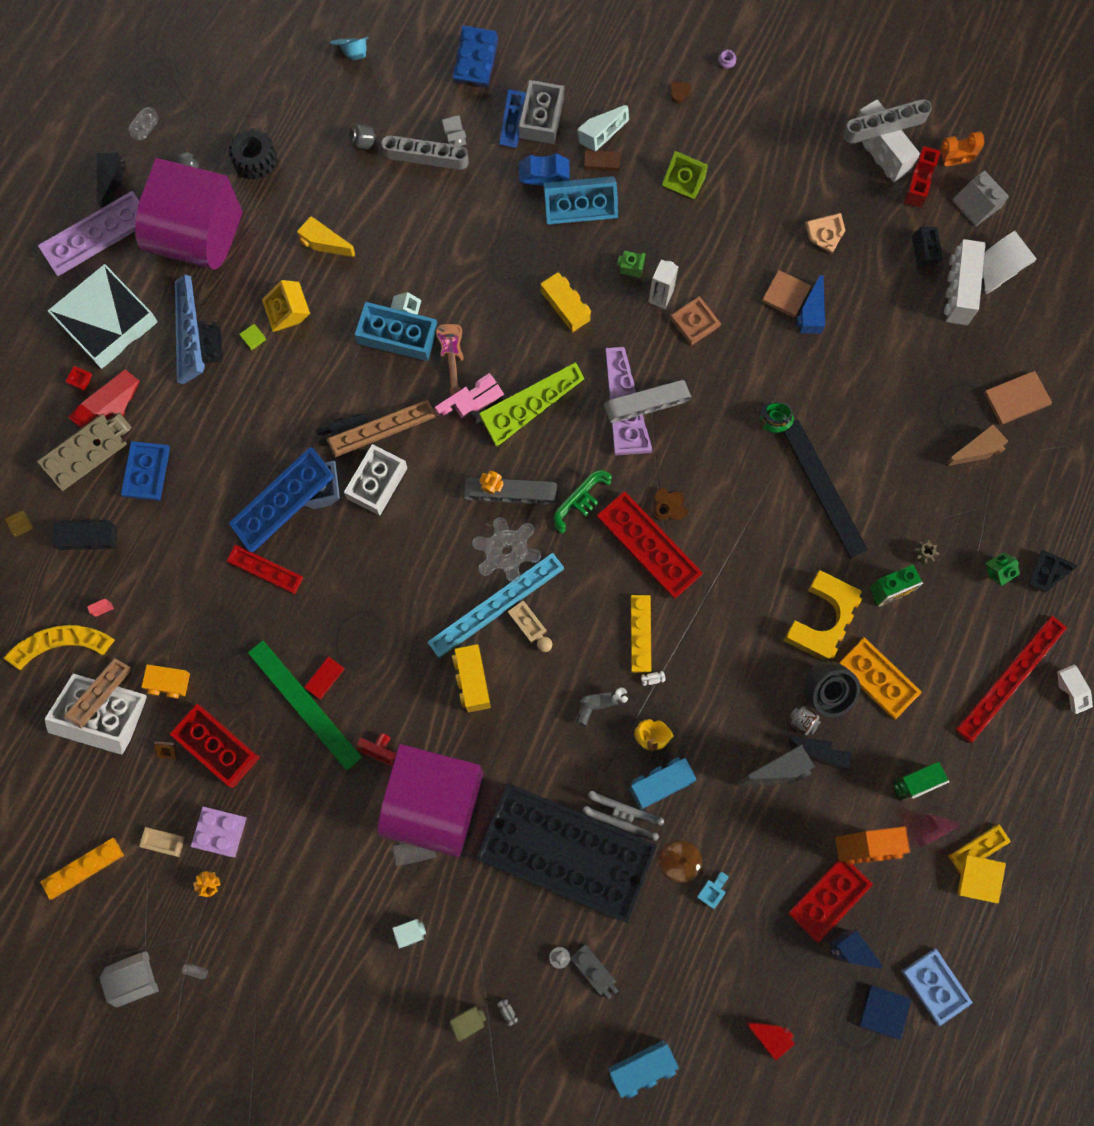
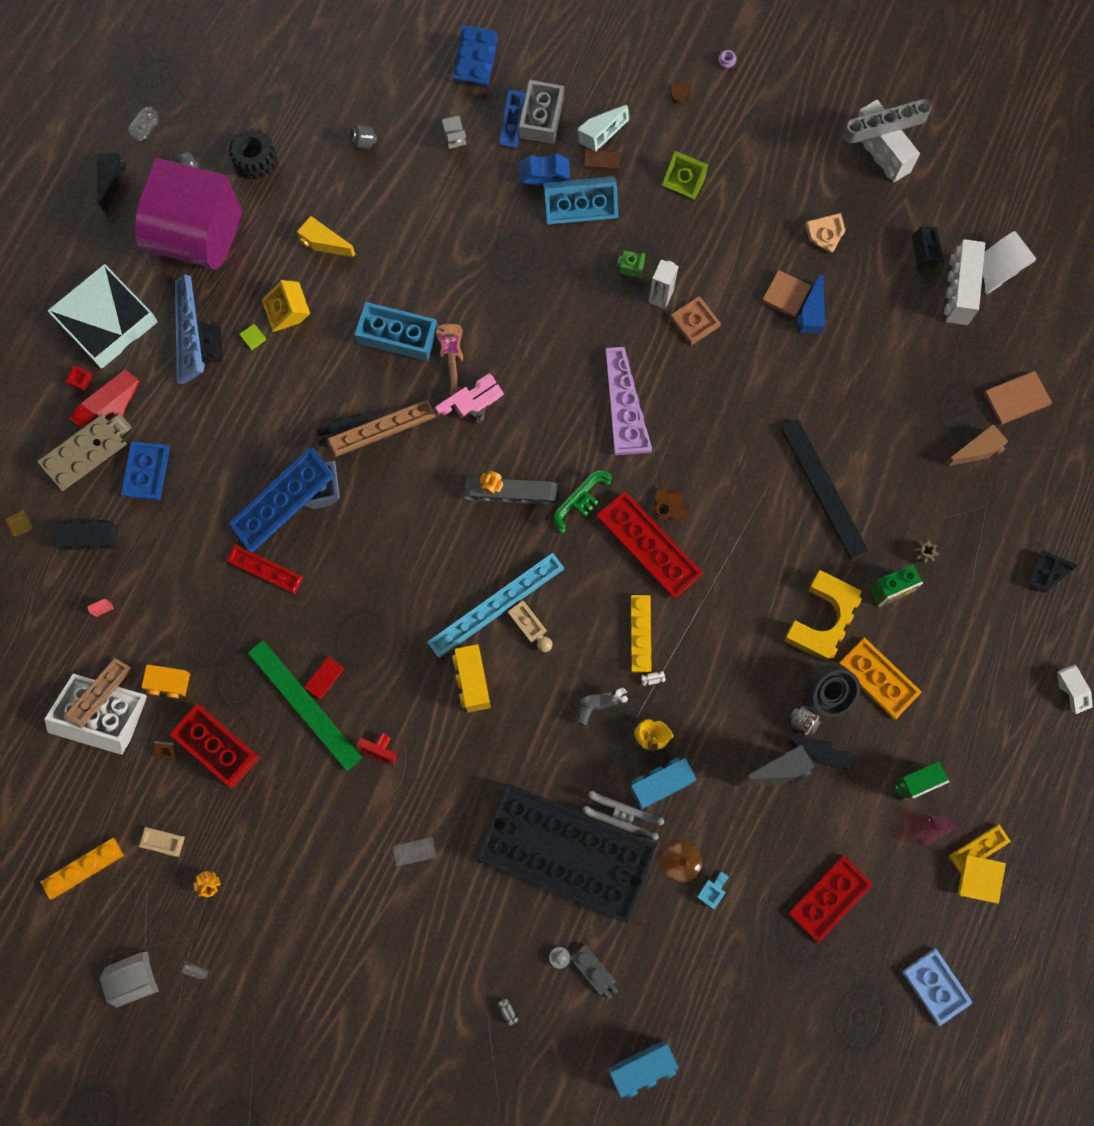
(55, 637): yellow tile -> none
(91, 234): lavender plate -> none
(218, 832): lavender brick -> none
(352, 47): medium azure piece -> none
(375, 479): white brick -> none
(406, 302): light aqua brick -> none
(409, 933): light aqua brick -> none
(417, 148): light grey beam -> none
(429, 800): magenta brick -> none
(468, 1022): olive slope -> none
(502, 538): clear plate -> none
(516, 411): lime wing -> none
(565, 301): yellow brick -> none
(647, 401): light grey beam -> none
(772, 1037): red slope -> none
(776, 417): green piece -> none
(853, 949): dark blue slope -> none
(872, 845): orange brick -> none
(885, 1012): dark blue tile -> none
(921, 177): red arch -> none
(961, 151): orange piece -> none
(980, 198): light grey slope -> none
(1002, 568): green brick -> none
(1010, 679): red tile -> none

